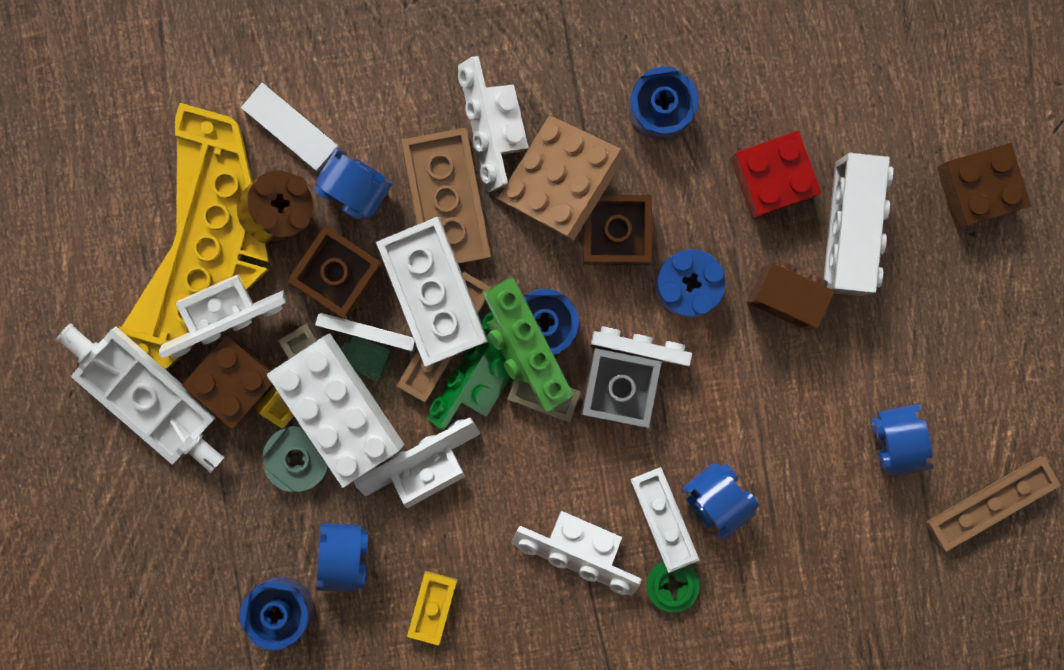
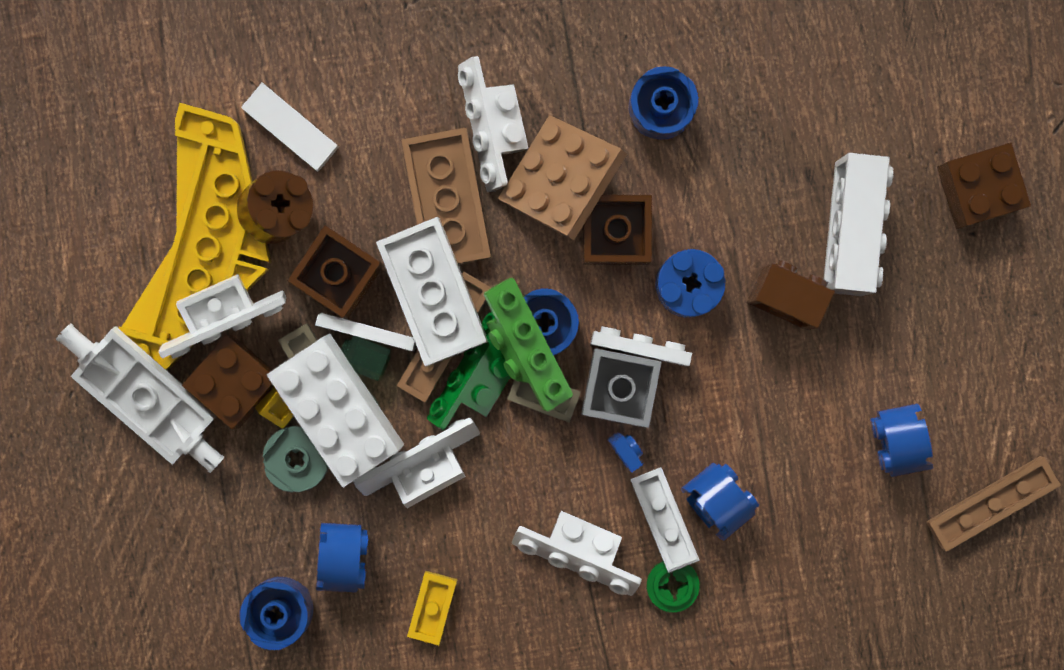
(353, 184): blue brick -> none
(627, 450): none -> blue plate
(775, 174): red brick -> none

